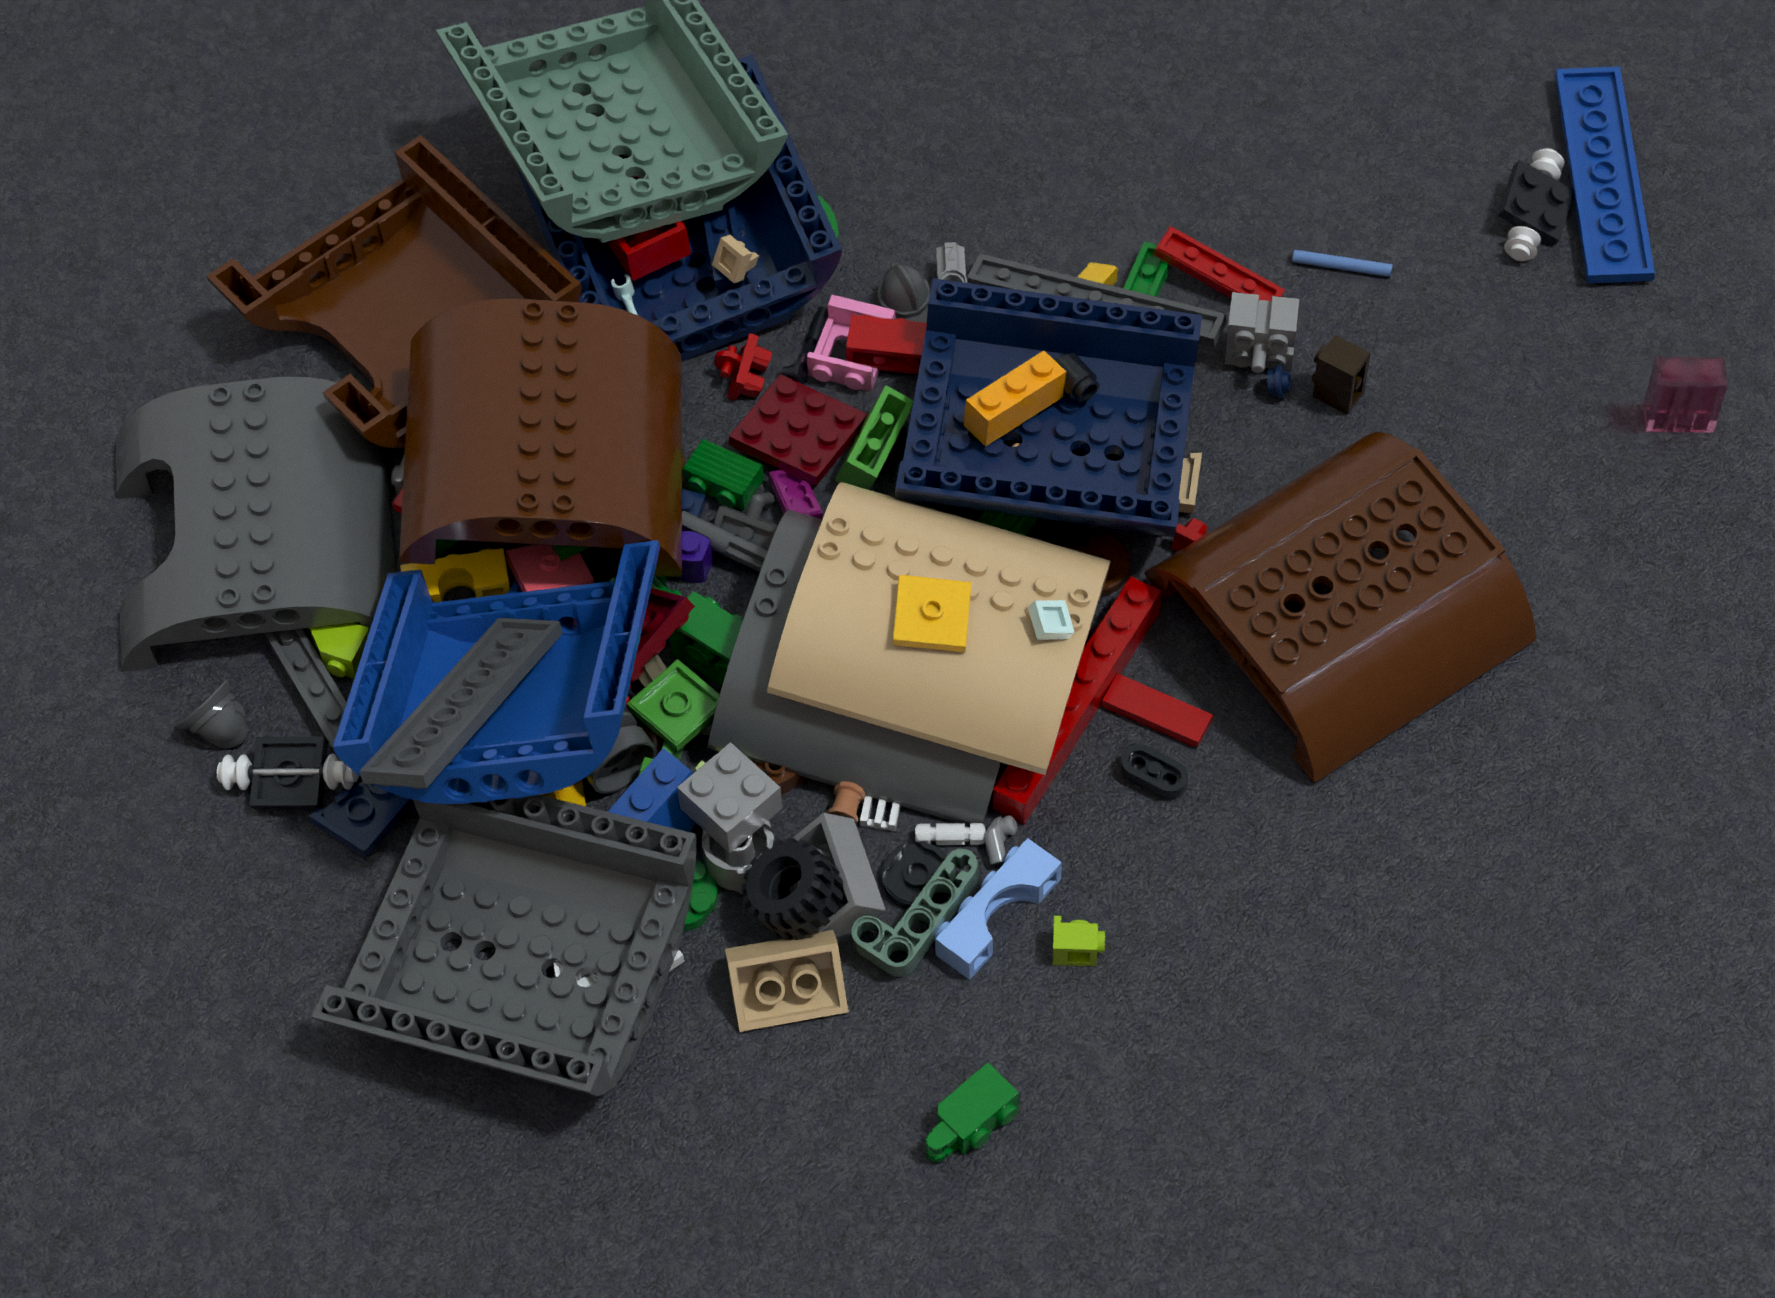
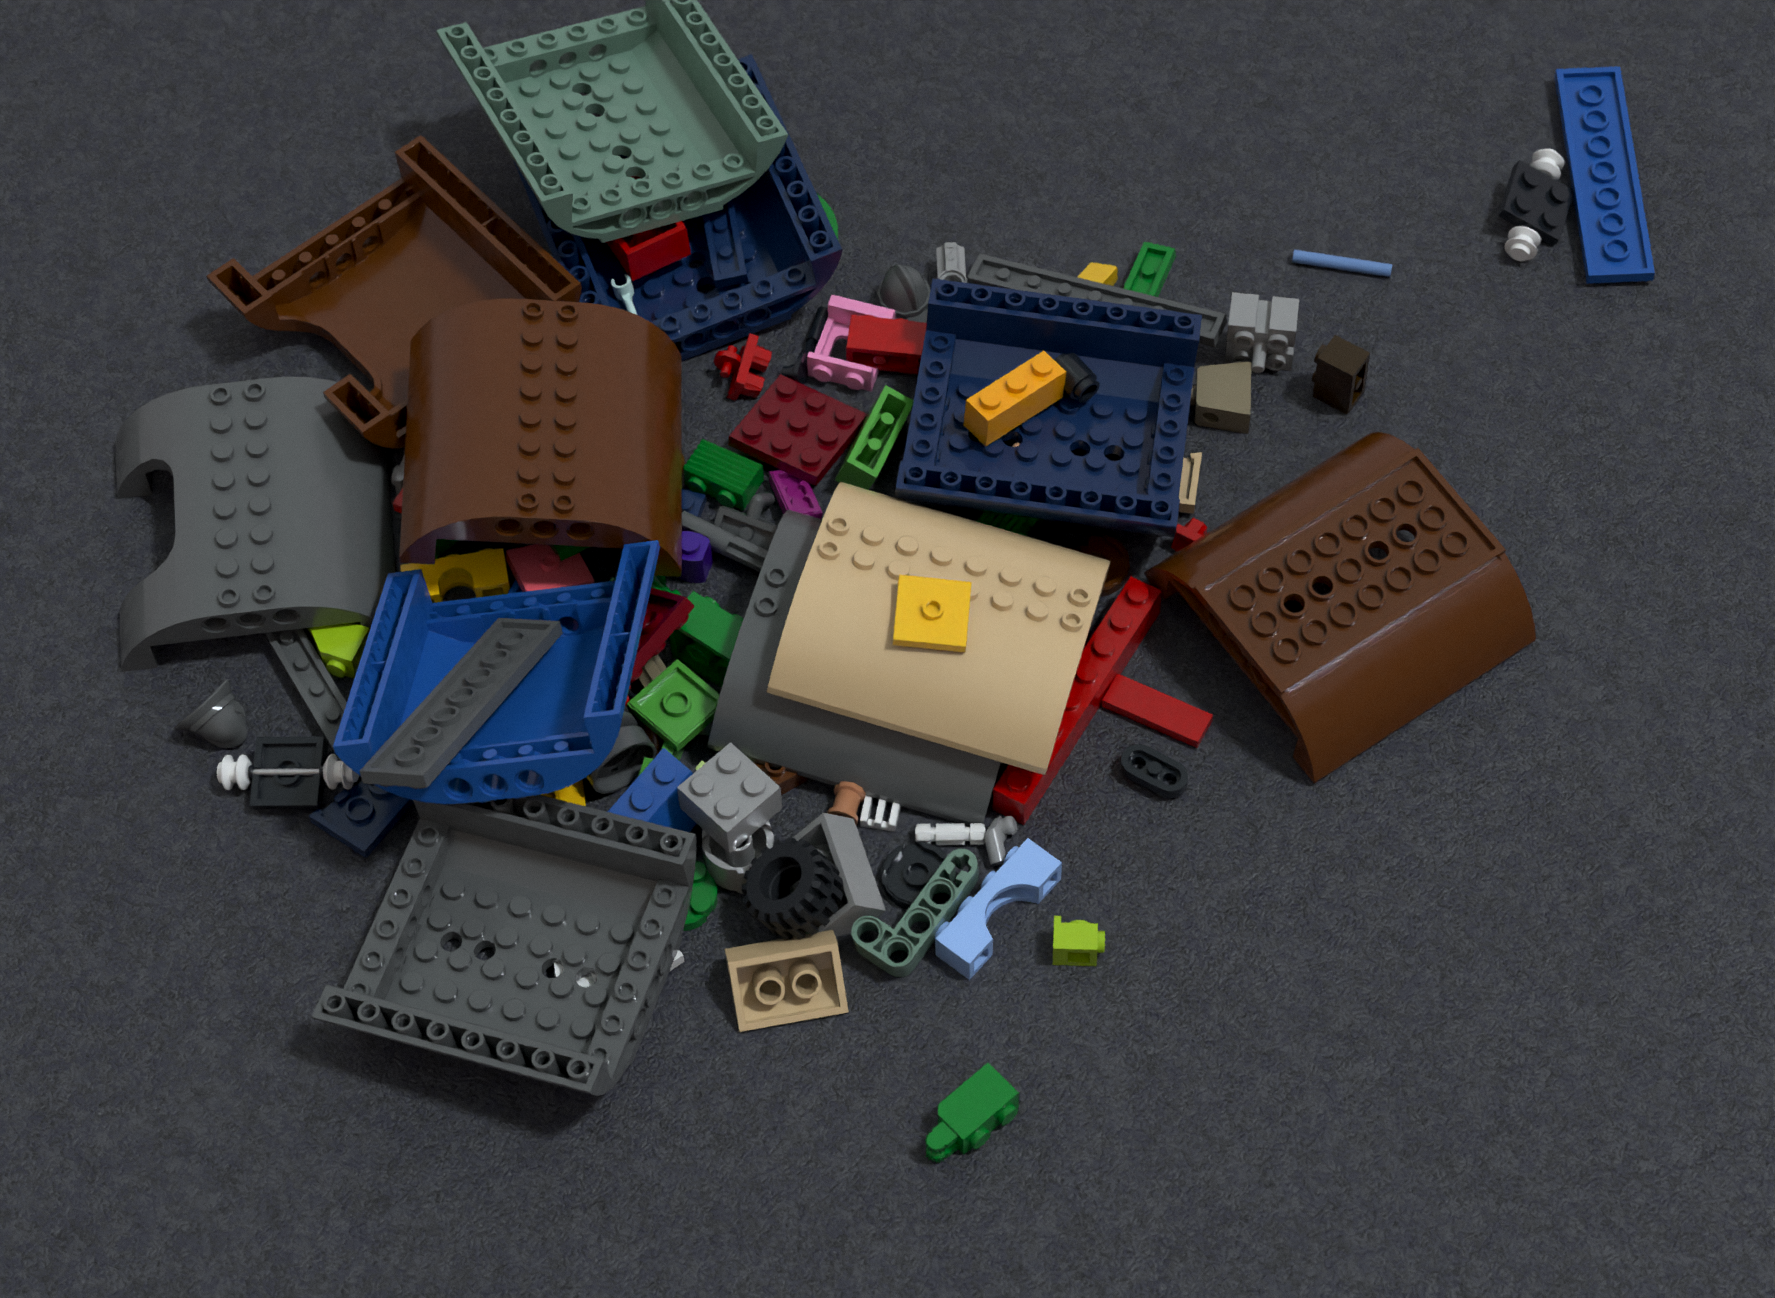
(733, 258): tan tile -> none
(1051, 619): light aqua plate -> none
(1212, 267): red tile -> none
(1223, 396): none -> dark tan torso
(1279, 382): dark blue plate -> none
(1685, 394): clear pink brick -> none

